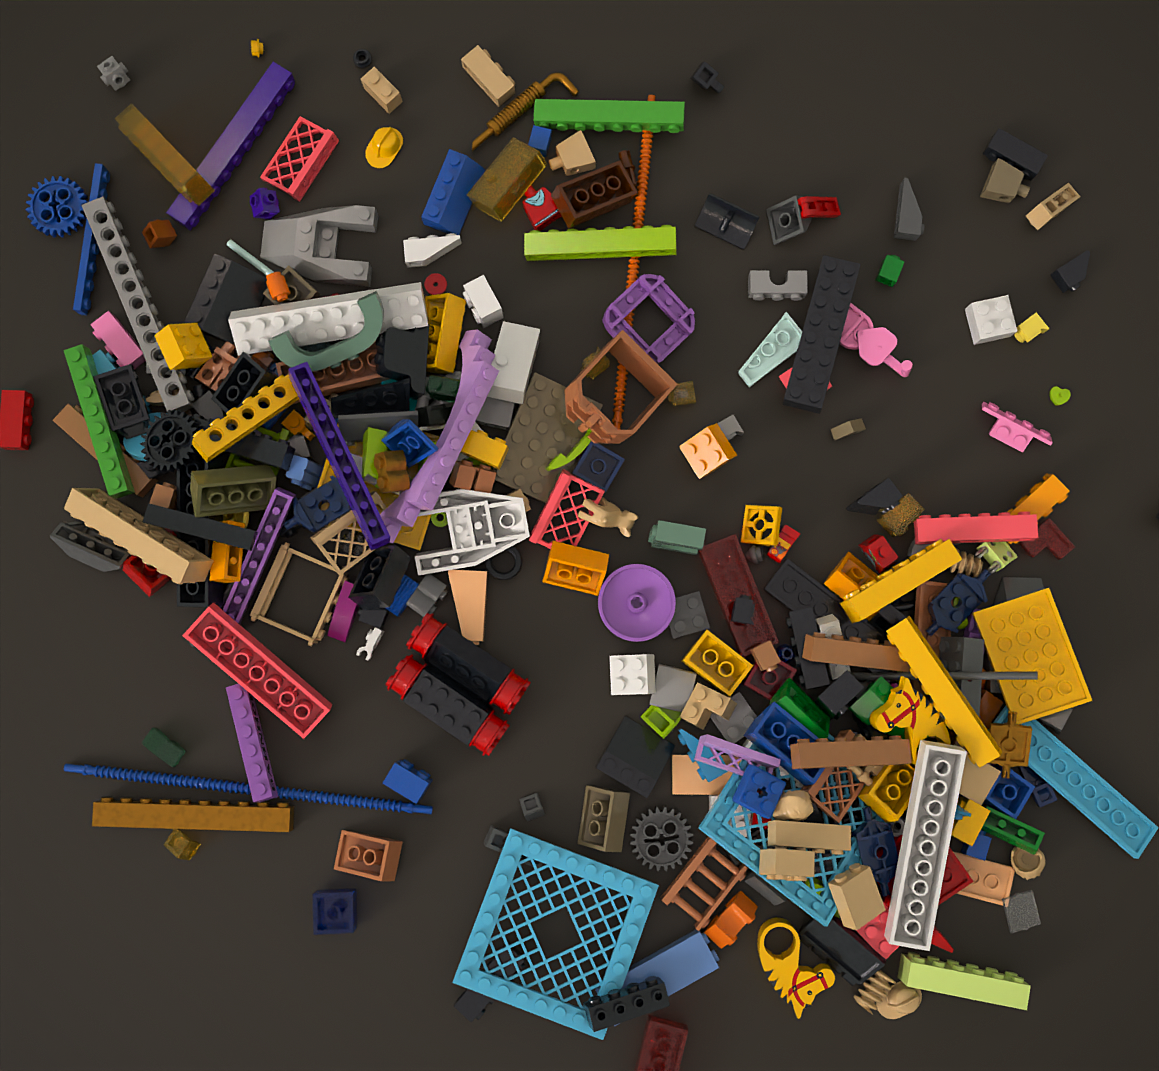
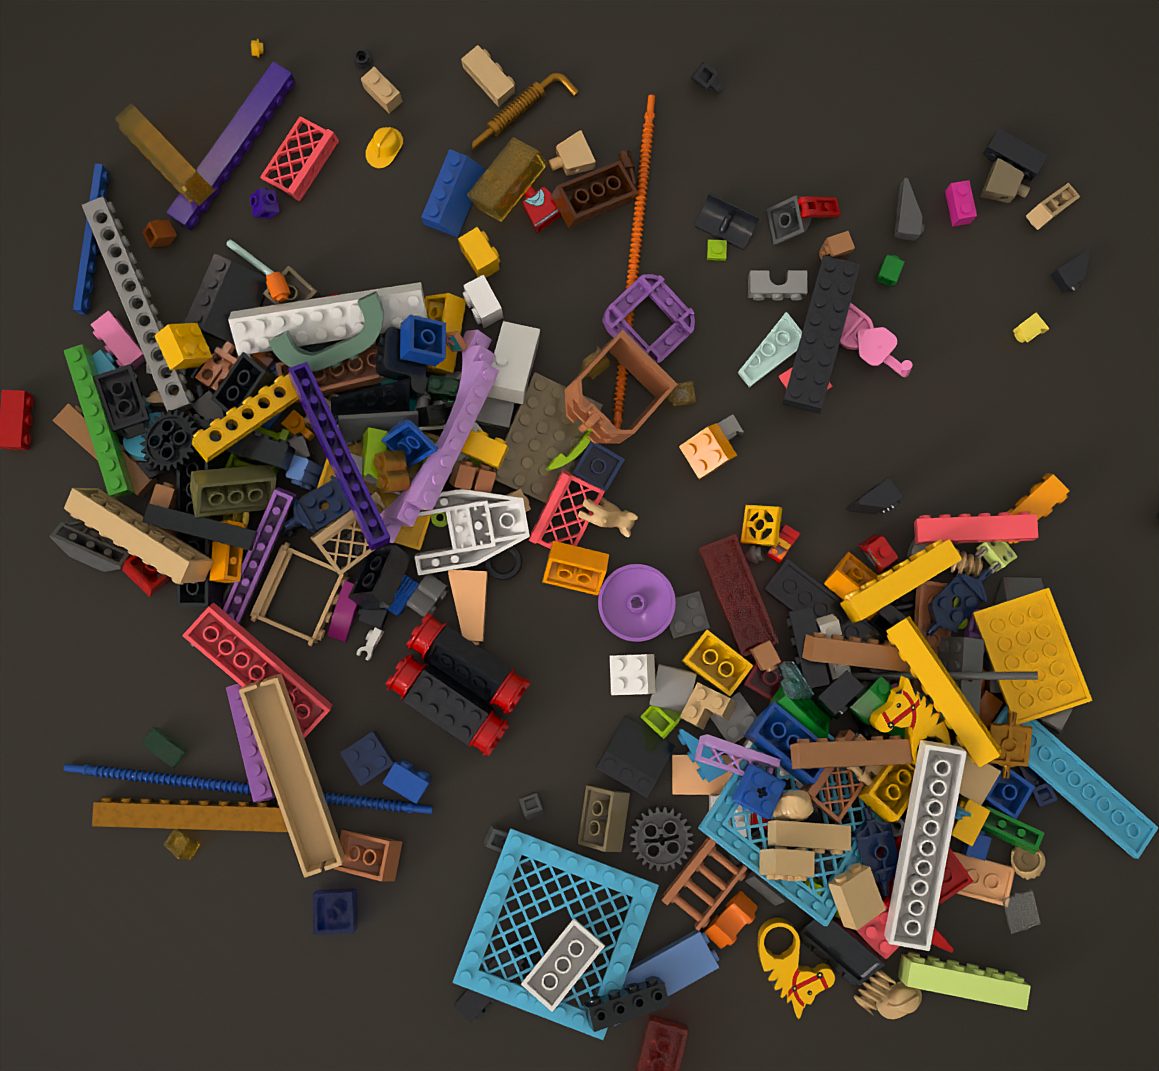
(40, 210): blue gear -> none
(113, 73): light grey brick -> none
(292, 775): none -> tan piece
(311, 240): light grey wedge -> none
(368, 758): none -> dark blue brick
(423, 340): none -> blue brick
(426, 250): white slope -> none
(435, 278): red wheel -> none
(455, 341): none -> tile
(479, 252): none -> yellow piece
(540, 139): blue brick -> none
(563, 964): none -> white brick
(600, 243): lime brick -> none
(609, 115): bright green brick -> none
(677, 537): sand green arch -> none
(716, 250): none -> lime plate
(743, 610): black window -> none
(780, 652): clear blue cone -> none
(794, 683): none -> clear light blue plate
(838, 246): none -> medium nougat brick
(848, 428): dark tan piece -> none
(897, 519): clear yellow brick -> none
(960, 203): none -> dark pink piece
(991, 319): white brick -> none
(1013, 431): bright pink bracket -> none
(1050, 537): clear red plate -> none
(1059, 396): lime piece -> none

